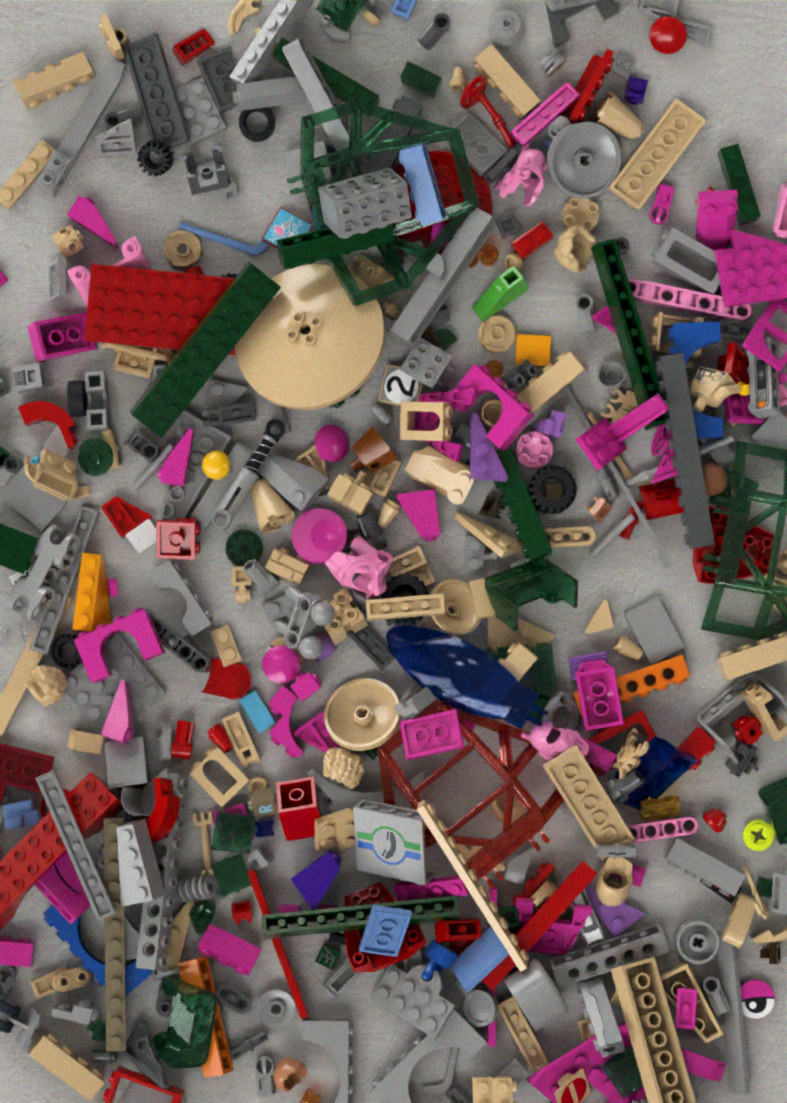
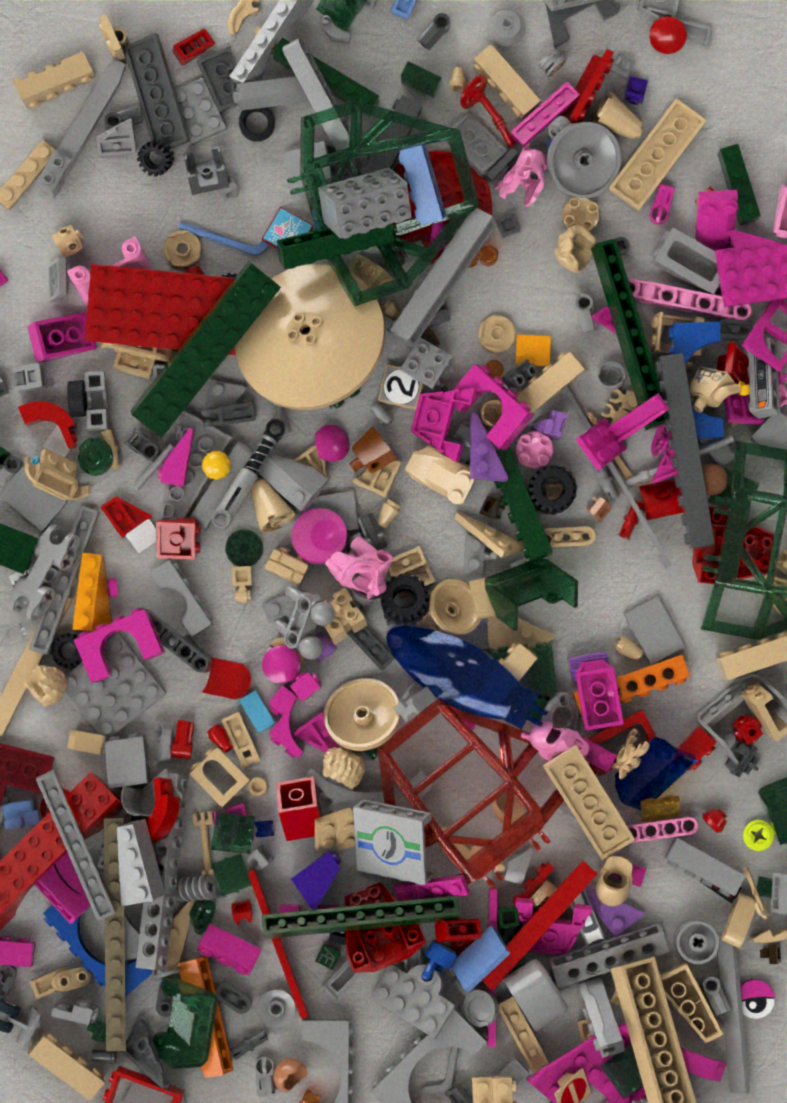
(88, 216): dark pink slope -> none
(120, 718): slope -> none
(226, 646): tan plate -> none
(262, 580): light grey piece -> none
(262, 802): dark tan brick -> none
(351, 492): tan brick -> none
(371, 18): tan tile -> none
(385, 930): medium blue tile -> none
(405, 607): tan plate -> none
(407, 421): tan panel -> none
(421, 512): dark pink slope -> none
(431, 734): dark pink tile -> none
(437, 267): light grey tile -> none
(445, 338): clear green tile -> none
(470, 878): tan plate -> none
(501, 293): bright green slope -> none
(513, 260): tan tile -> none
(532, 241): red brick -> none
(601, 619): tan slope -> none
(612, 535): light grey bar -> none
(616, 850): light grey pin -> none
(620, 788): dark grey piece -> none
(686, 1008): dark pink plate -> none

